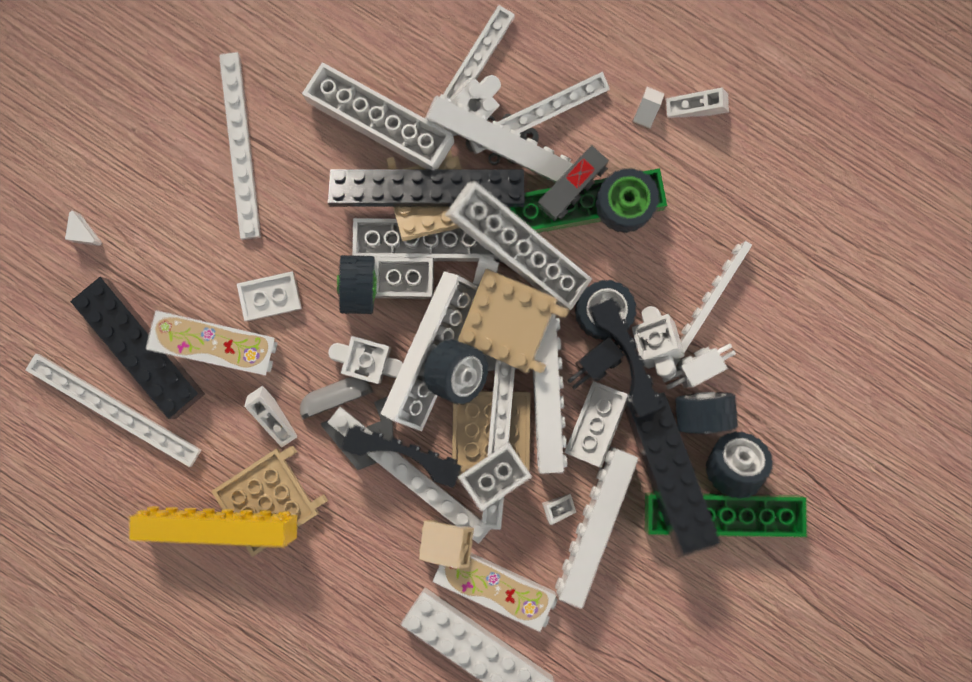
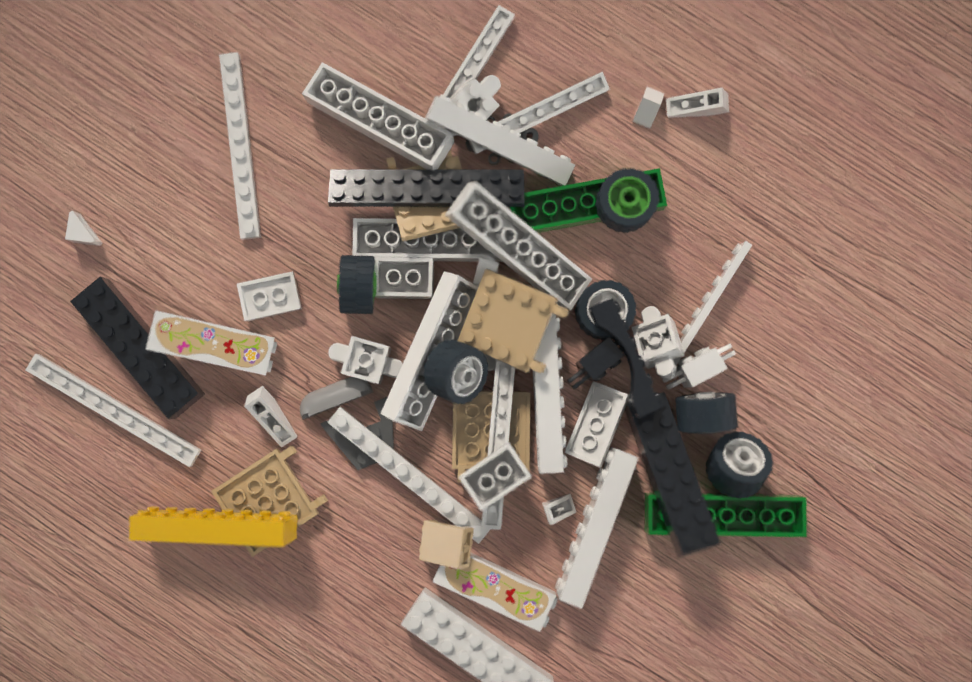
(440, 470): black arch -> none
(572, 183): dark grey brick -> none

